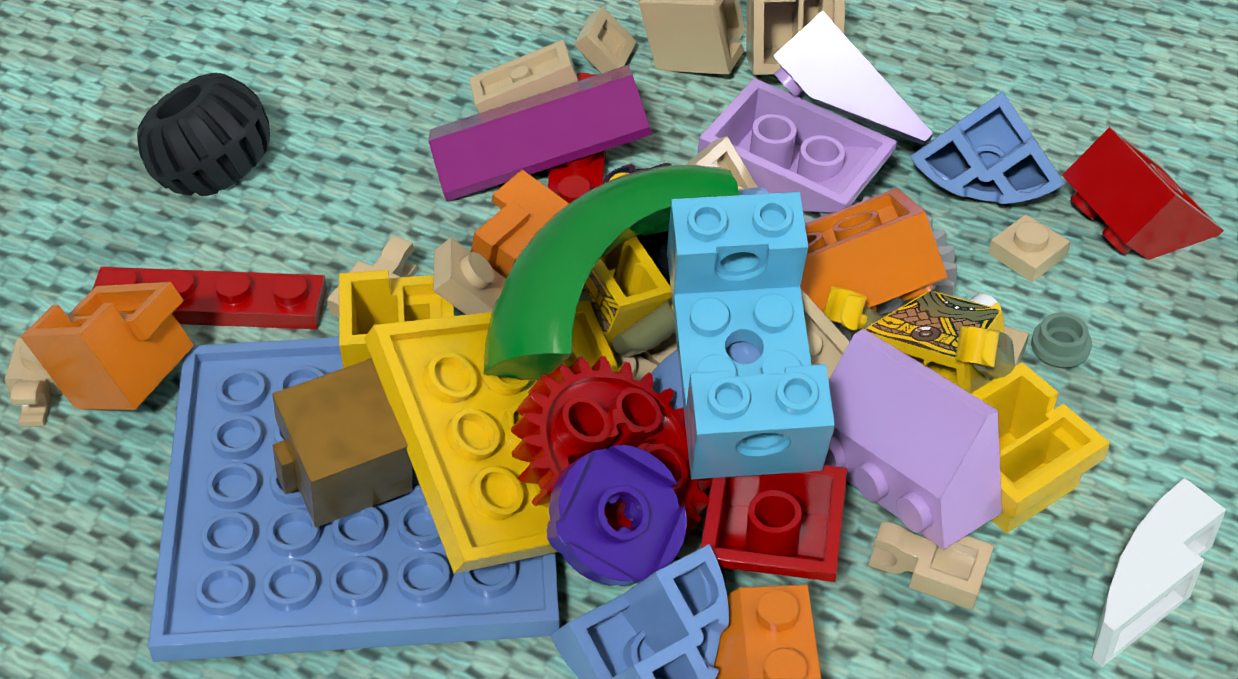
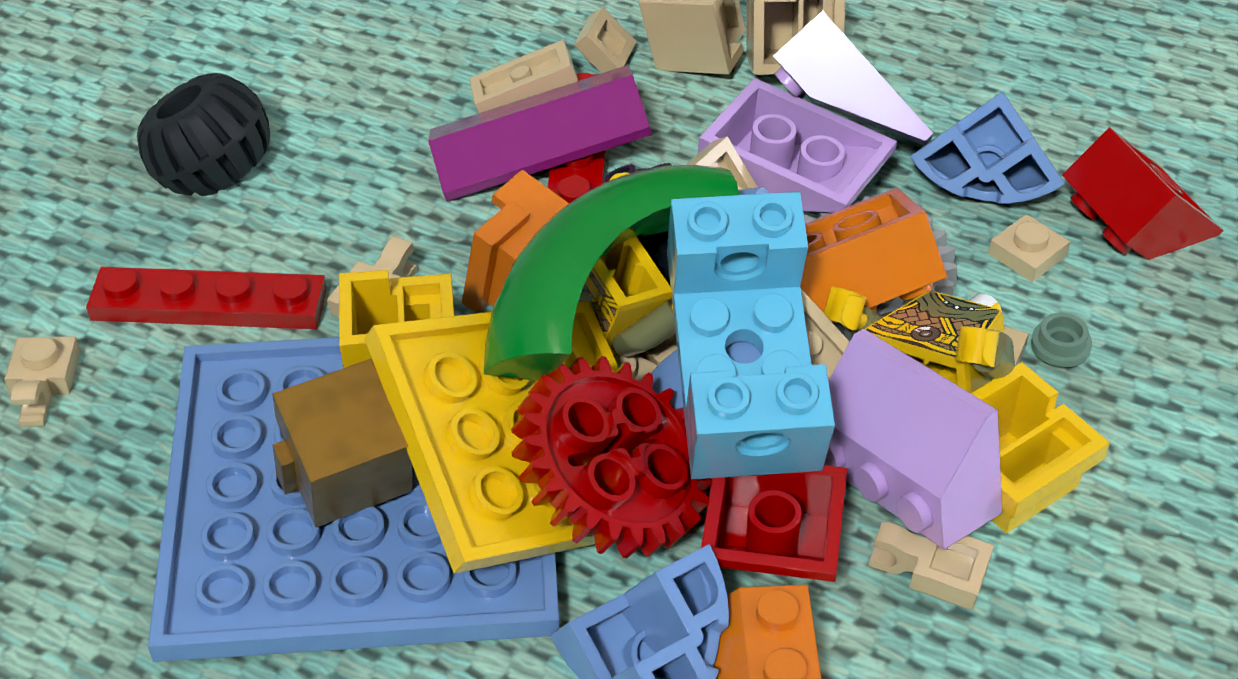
(111, 344): orange plate -> none
(465, 278): tan plate -> none
(582, 530): dark purple plate -> none
(1157, 567): white slope -> none

